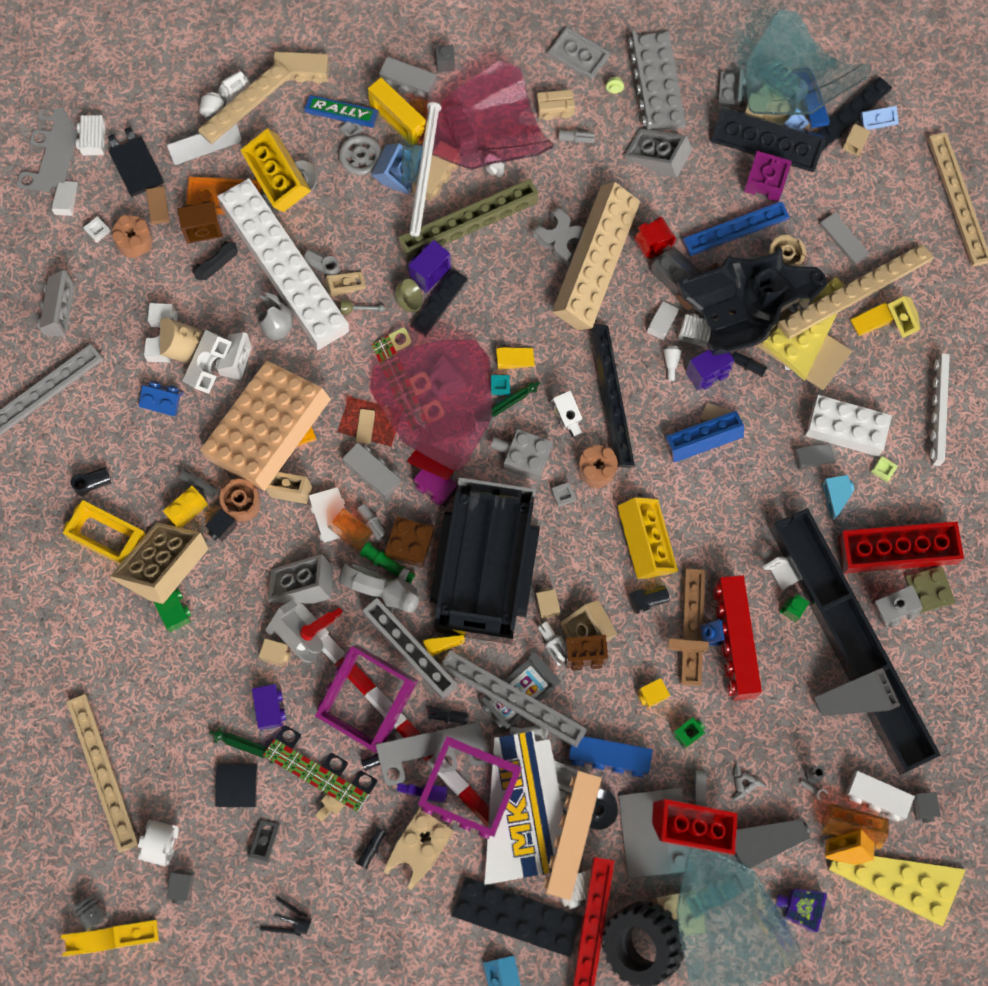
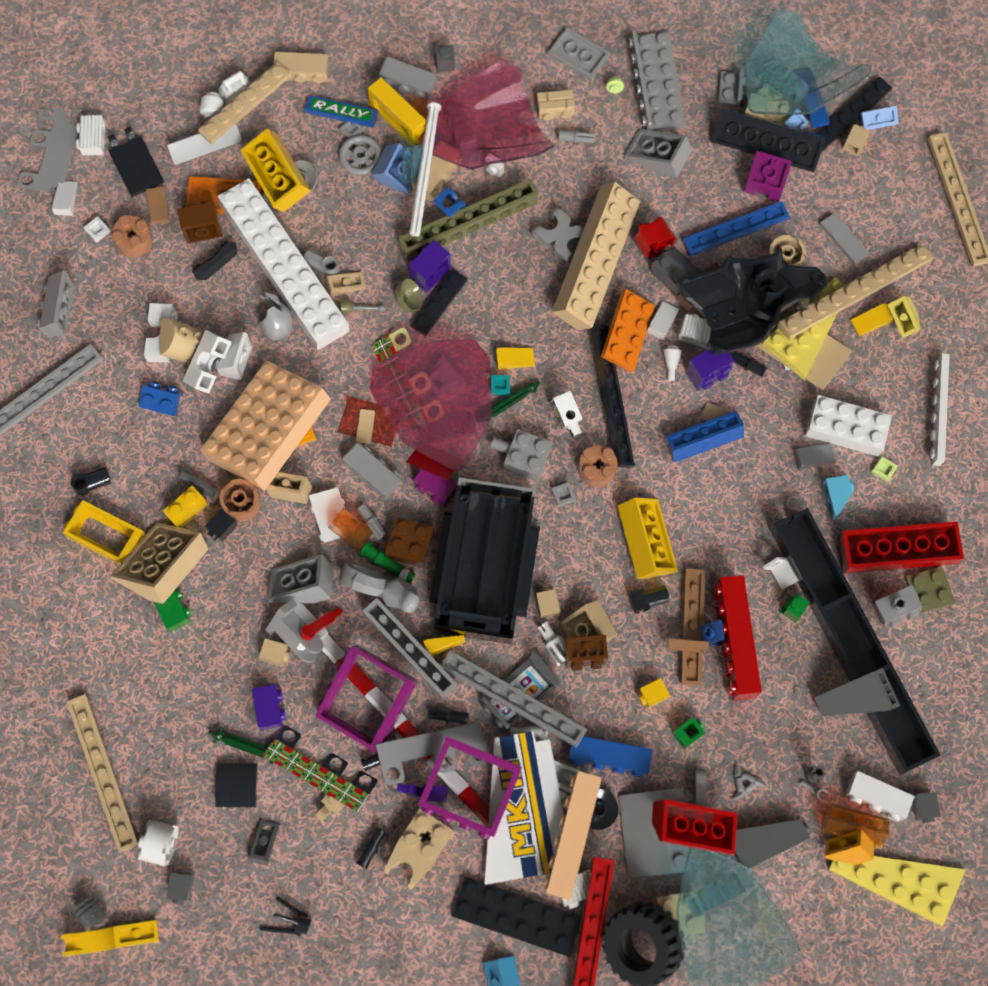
(458, 203): none -> blue piece
(627, 330): none -> orange plate
(803, 908): torso -> none

